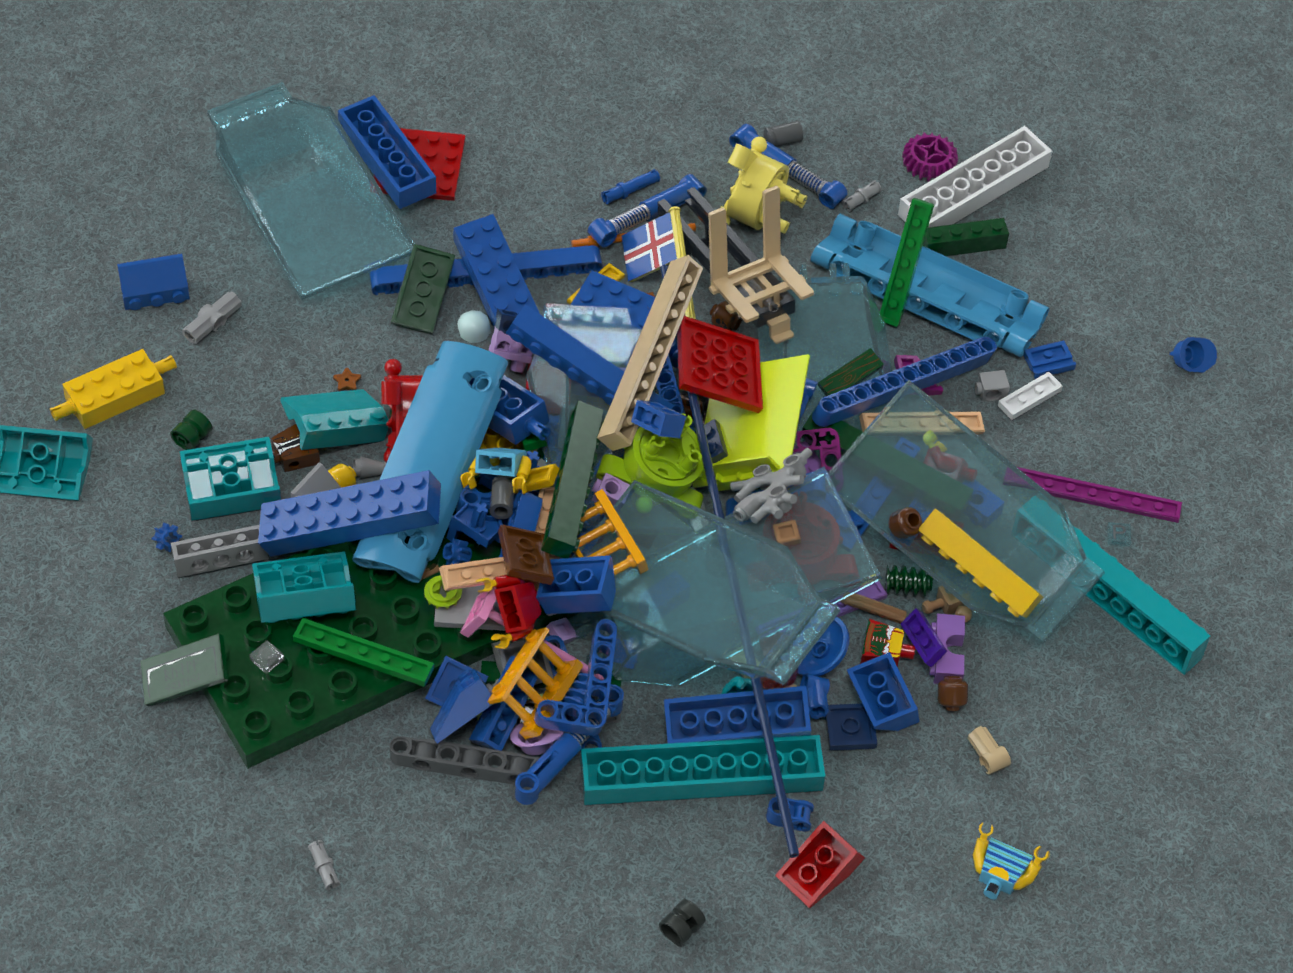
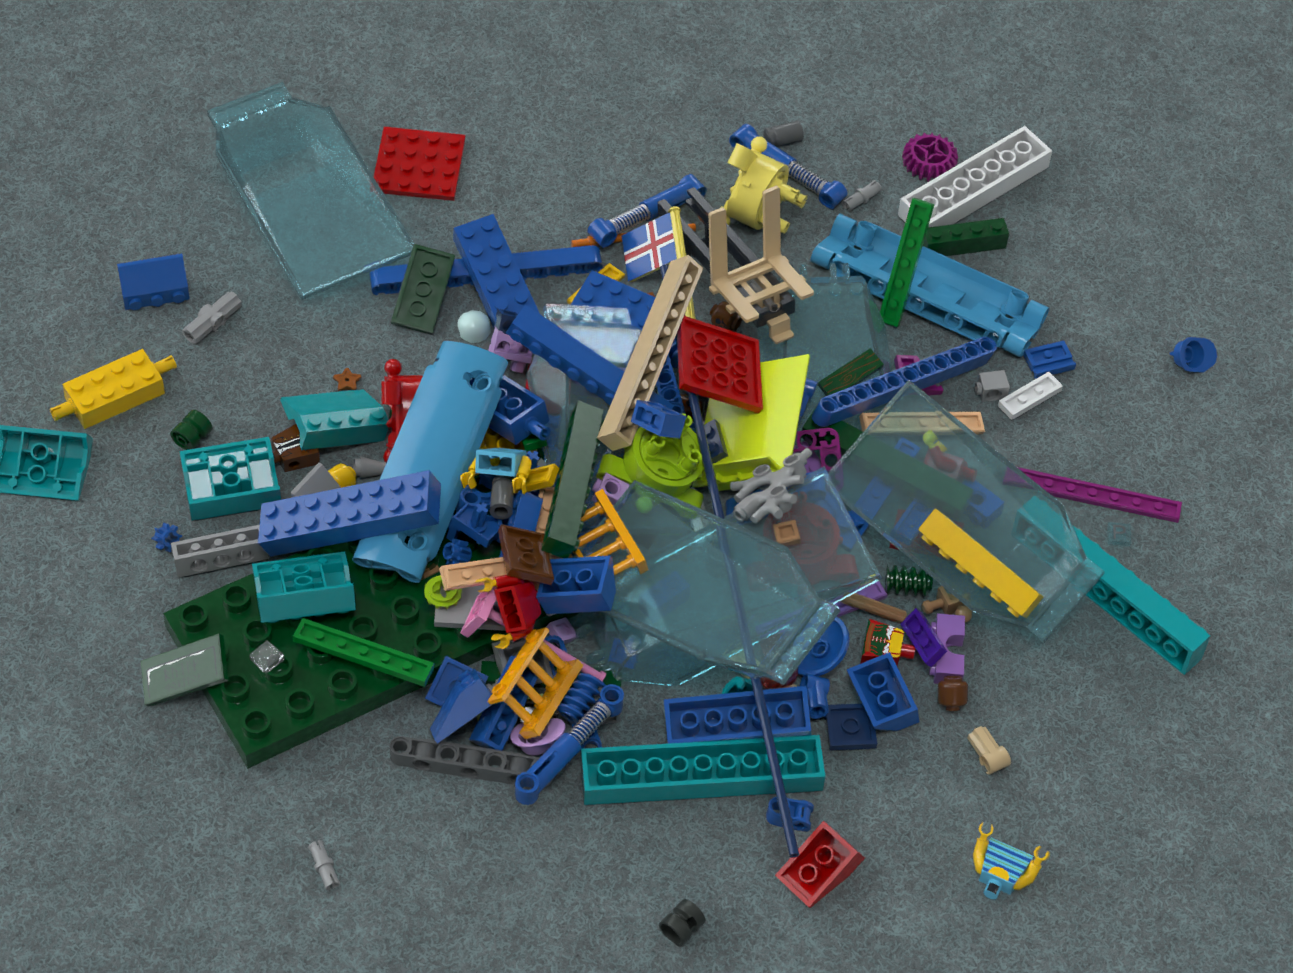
(387, 152): blue brick -> none
(594, 687): blue beam -> none
(622, 189): blue pin -> none
(905, 522): reddish brown head -> none

